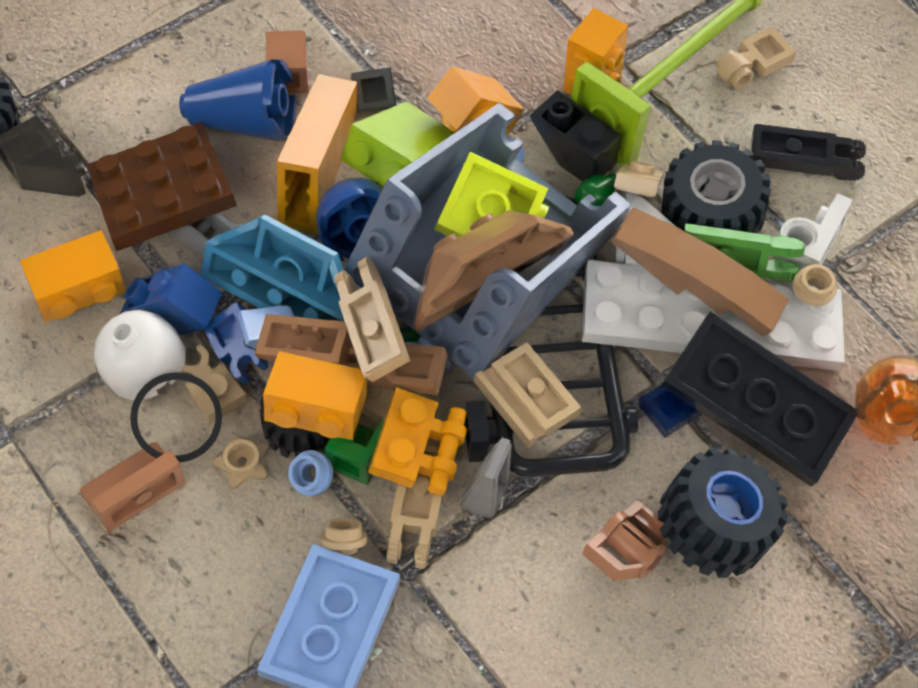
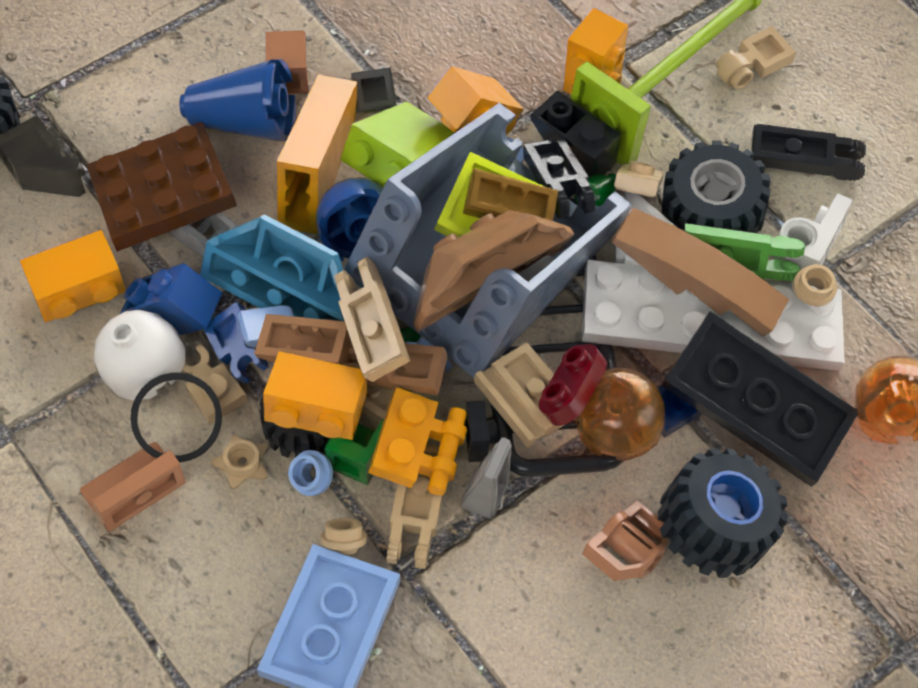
(498, 194): none -> pearl gold plate
(559, 169): none -> black hinge
(572, 384): none -> dark red plate
(622, 415): none -> clear orange cylinder

